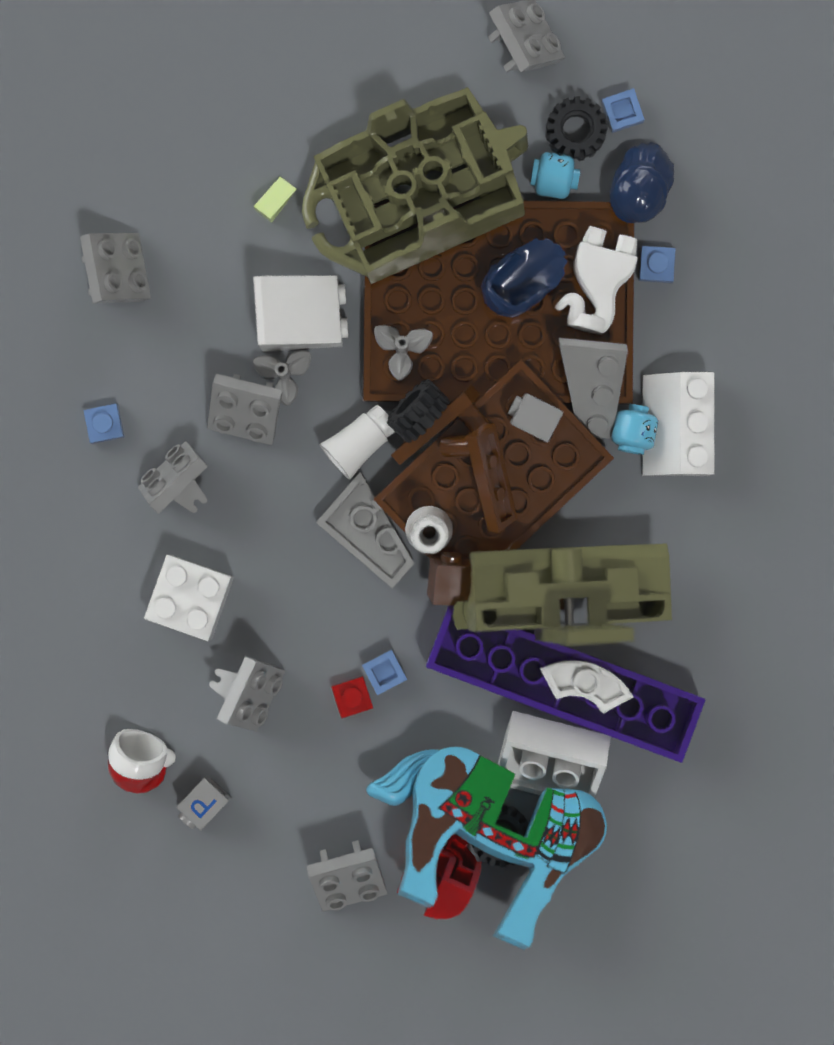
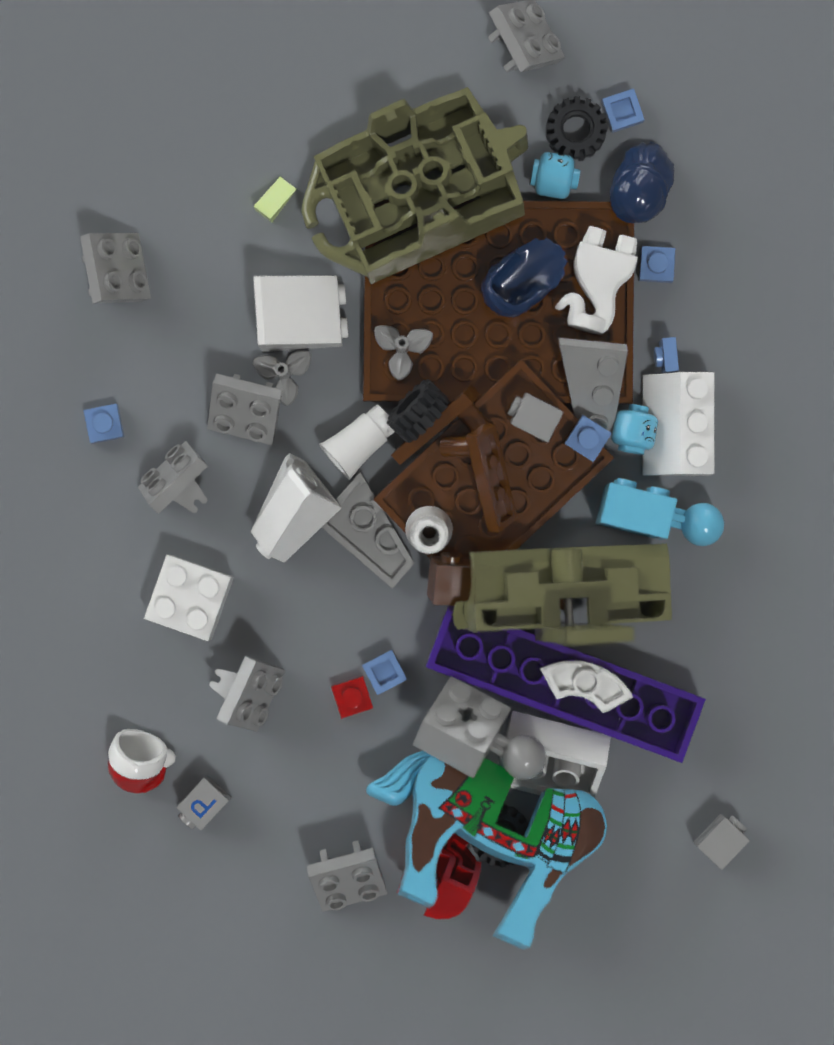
(292, 510): none -> white slope
(468, 725): none -> light grey brick
(587, 438): none -> medium blue plate
(654, 513): none -> medium azure brick
(666, 355): none -> medium blue plate
(722, 840): none -> light grey brick

